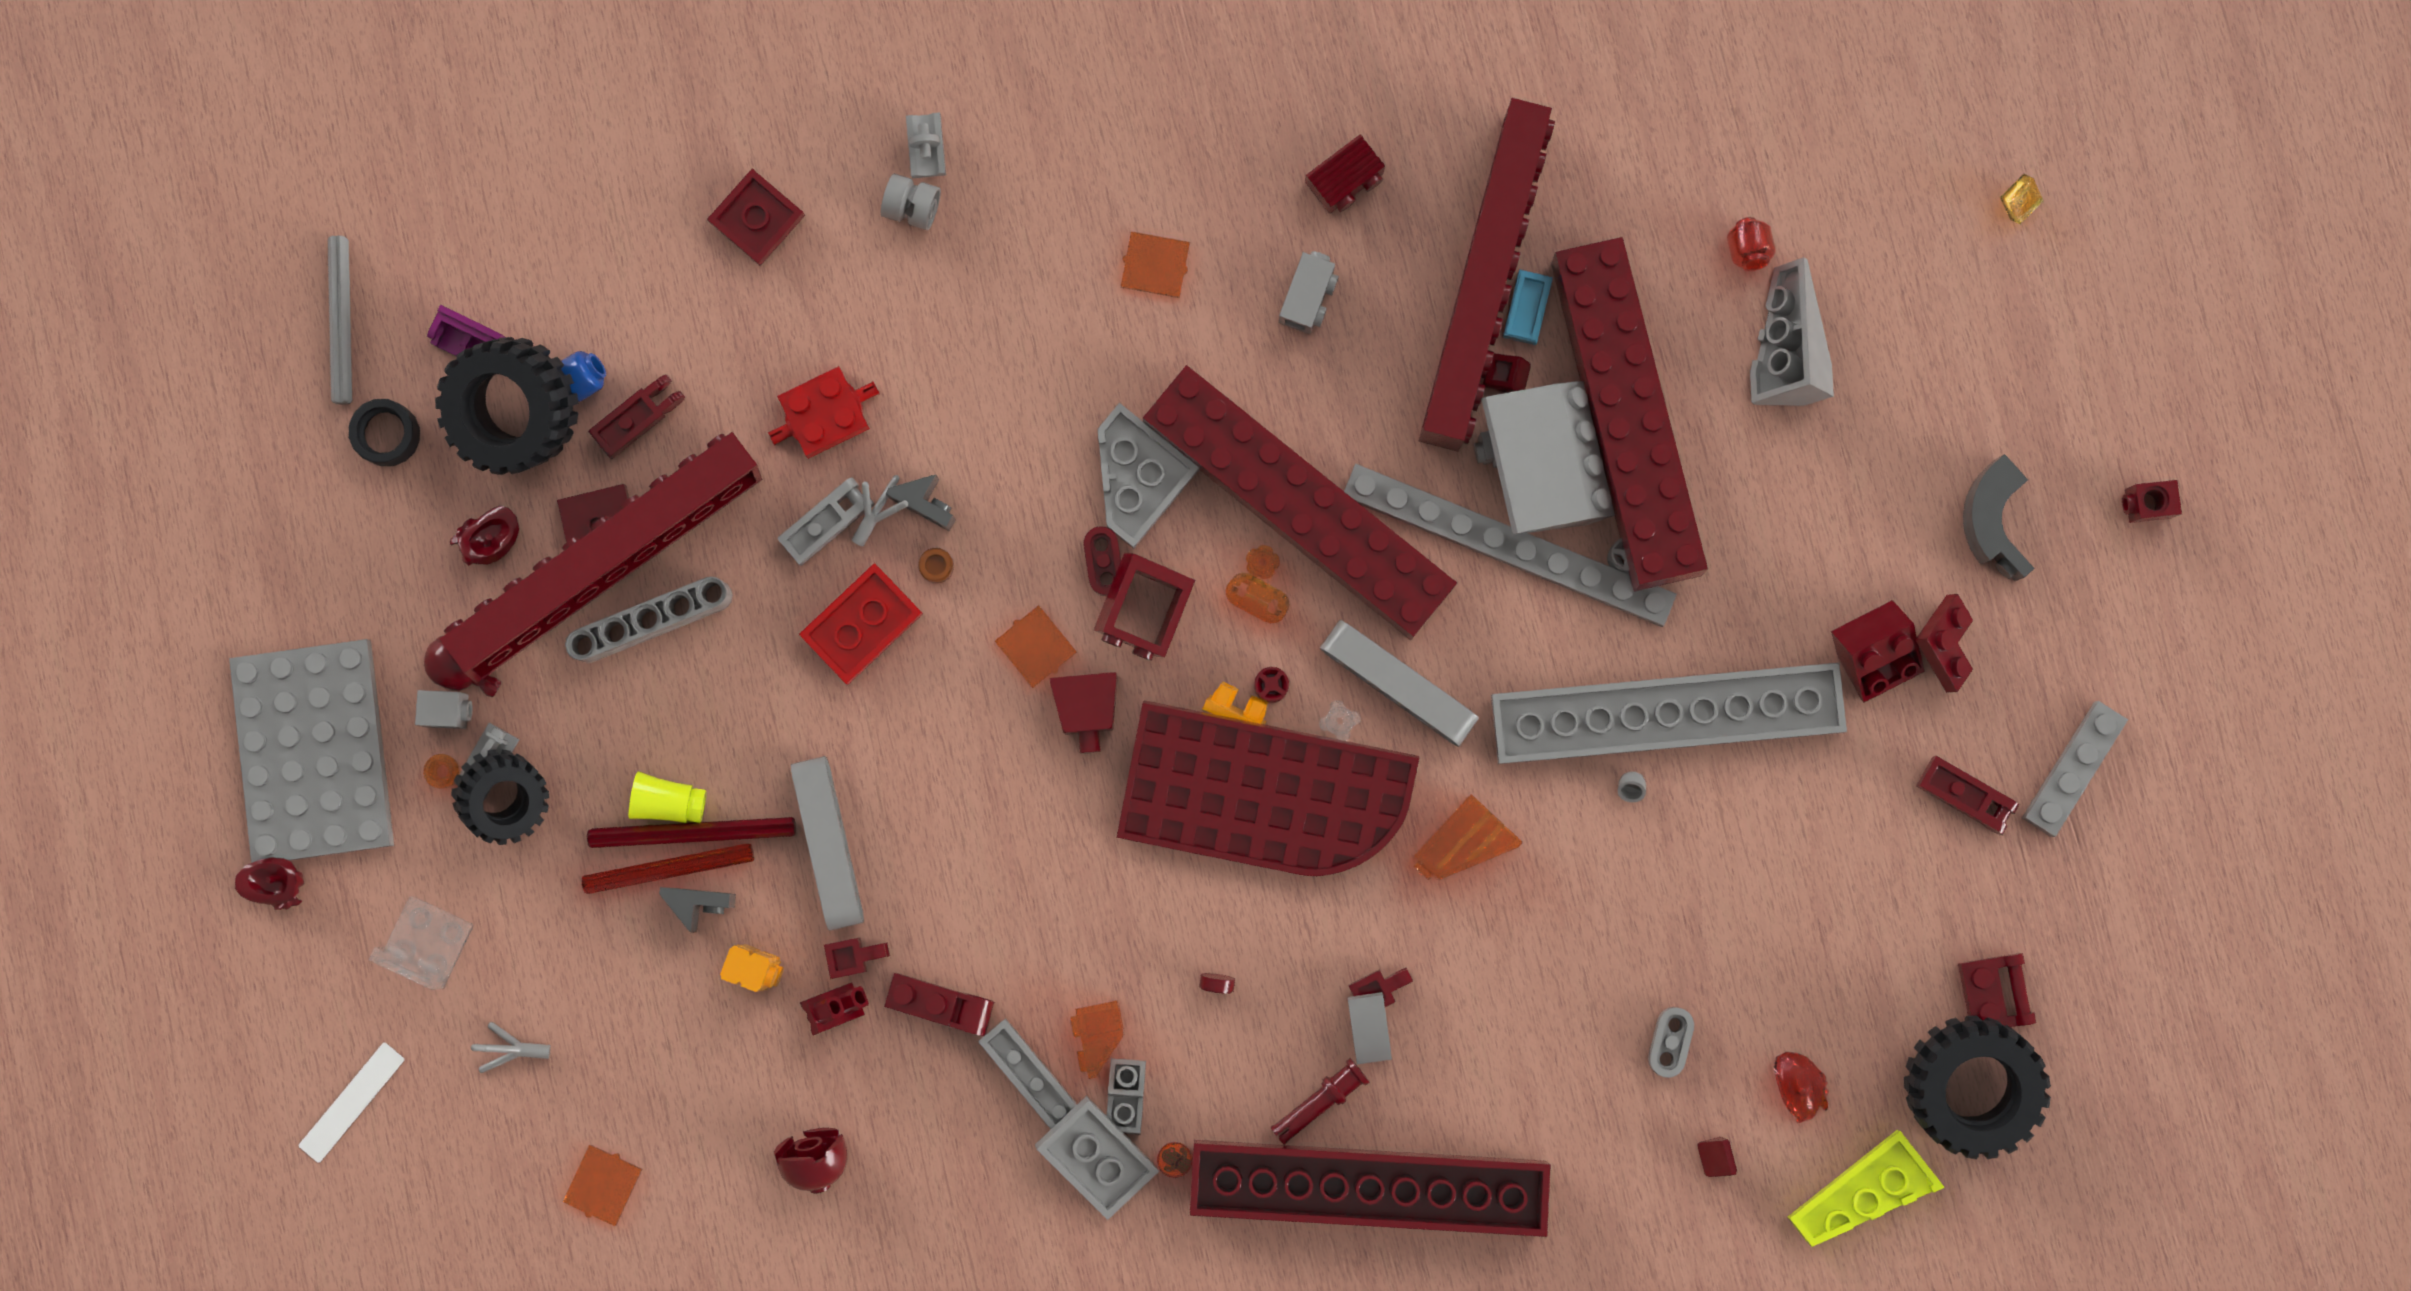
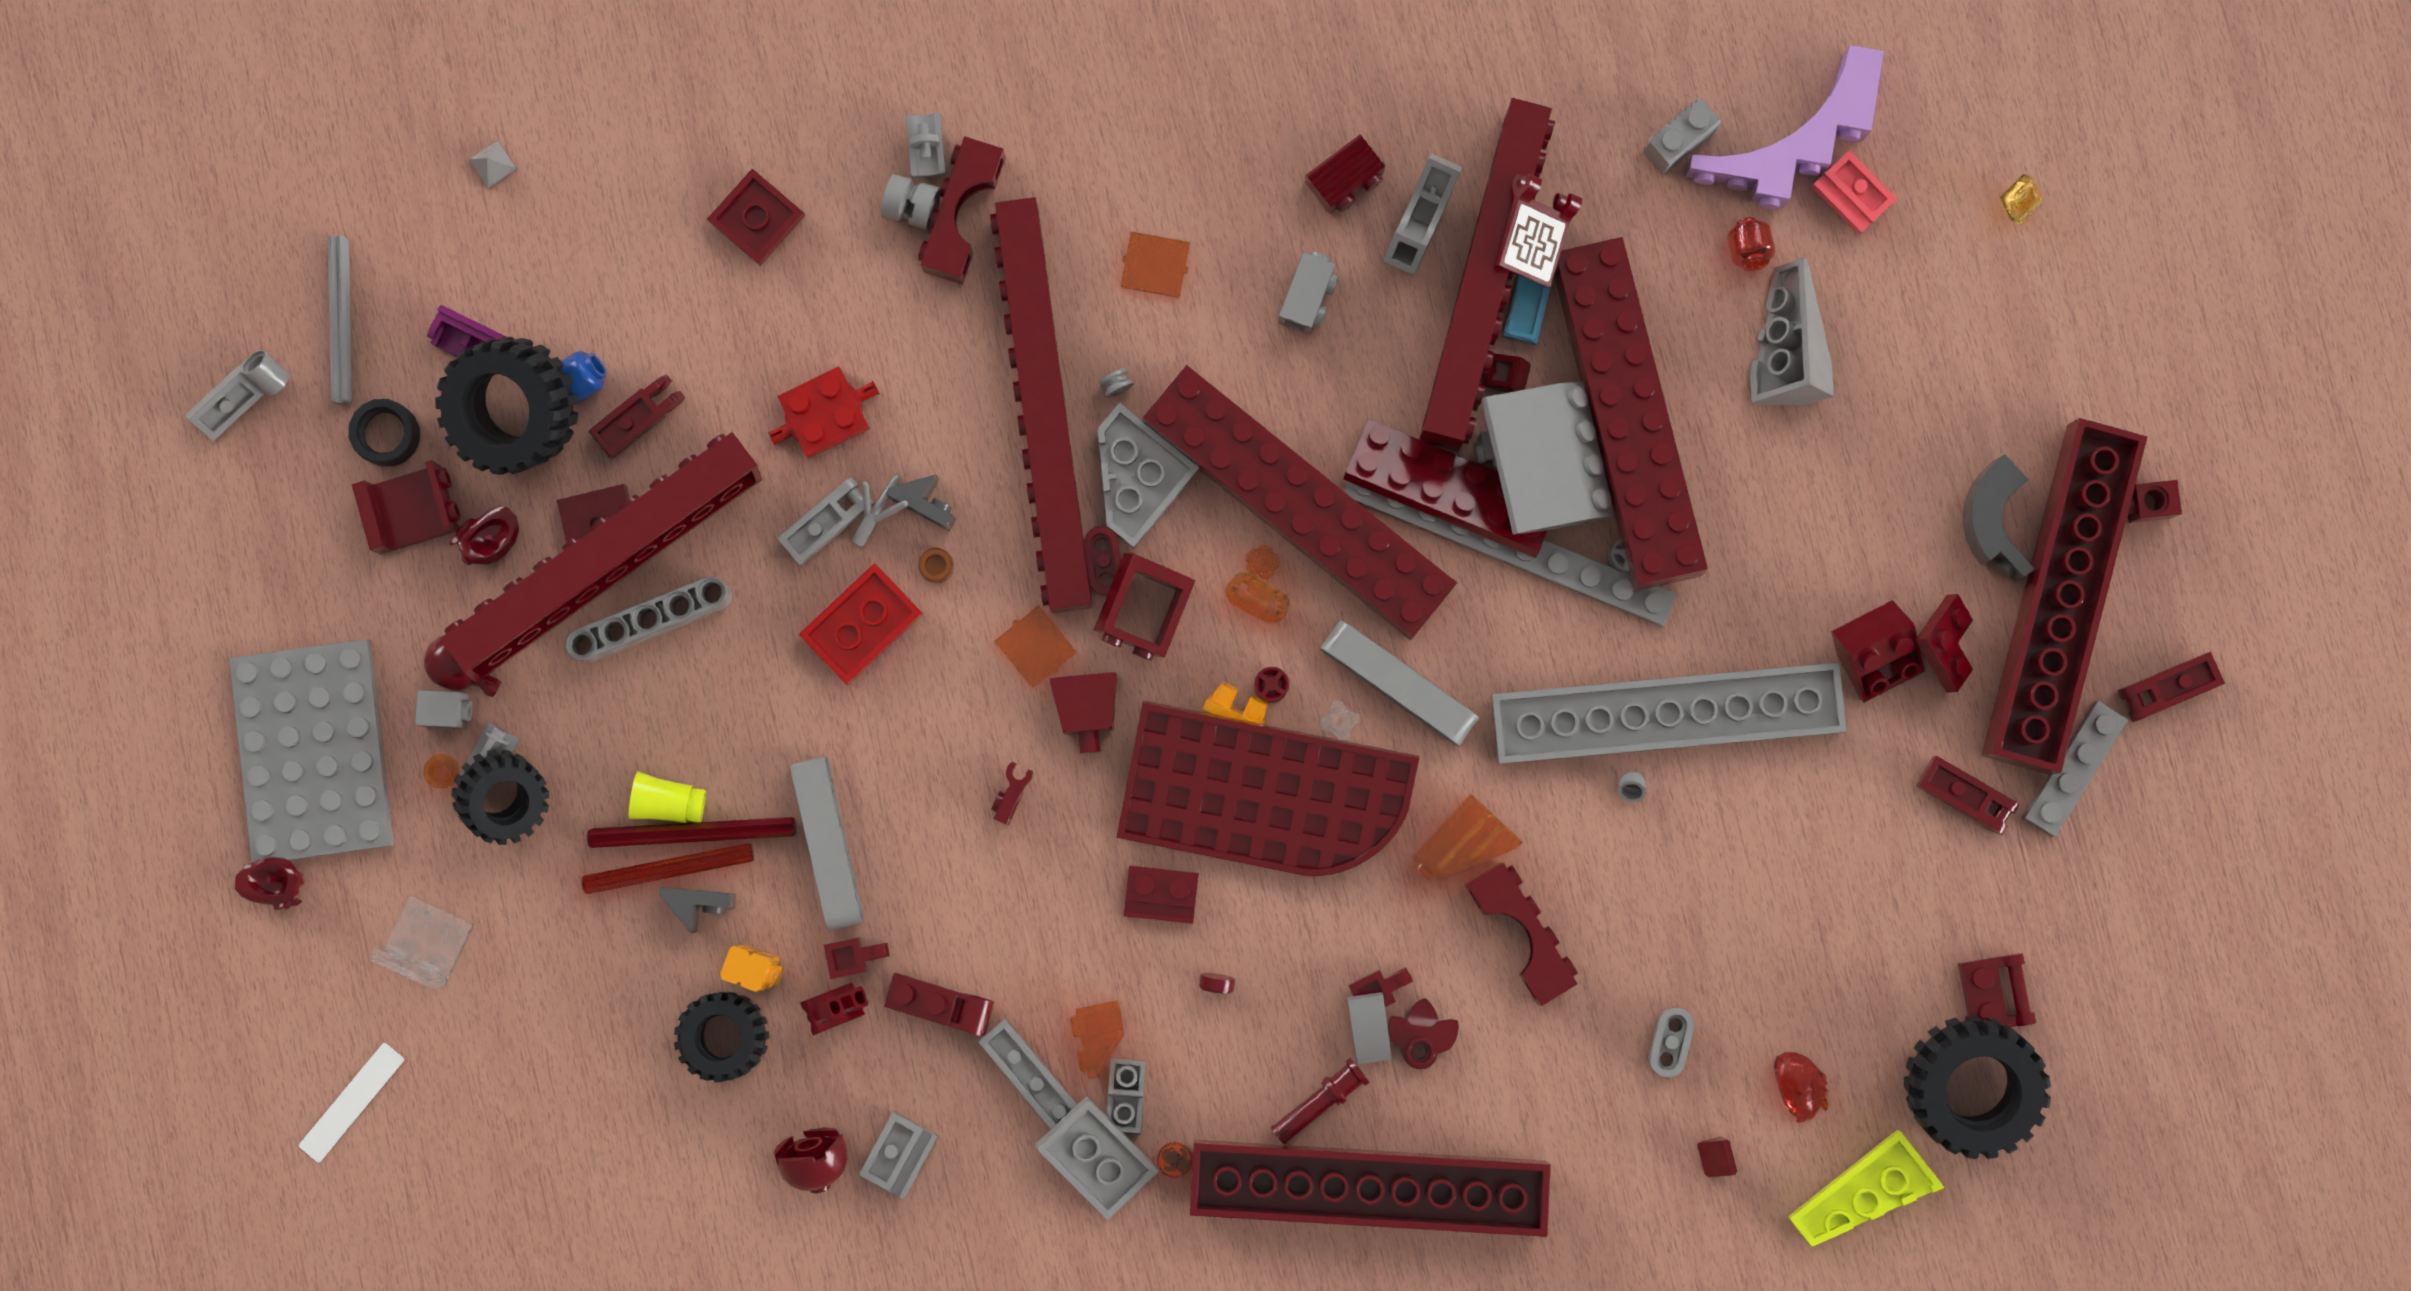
(237, 393): none -> light grey plate
(407, 509): none -> dark red panel
(493, 164): none -> light grey slope
(516, 1050): light grey plant -> none
(602, 1185): clear orange piece -> none
(692, 1044): none -> black tyre
(898, 1155): none -> light grey plate
(974, 170): none -> dark red arch
(1007, 802): none -> dark red plate
(1043, 405): none -> dark red brick
(1116, 382): none -> light grey bush
(1161, 894): none -> dark red plate
(1422, 214): none -> light grey arch
(1424, 1029): none -> dark red plate
(1436, 484): none -> dark red plate
(1535, 231): none -> flag
(1545, 972): none -> dark red arch
(1681, 136): none -> light grey brick
(1810, 149): none -> lavender arch
(1853, 192): none -> coral plate
(2064, 596): none -> dark red brick
(2172, 686): none -> dark red plate

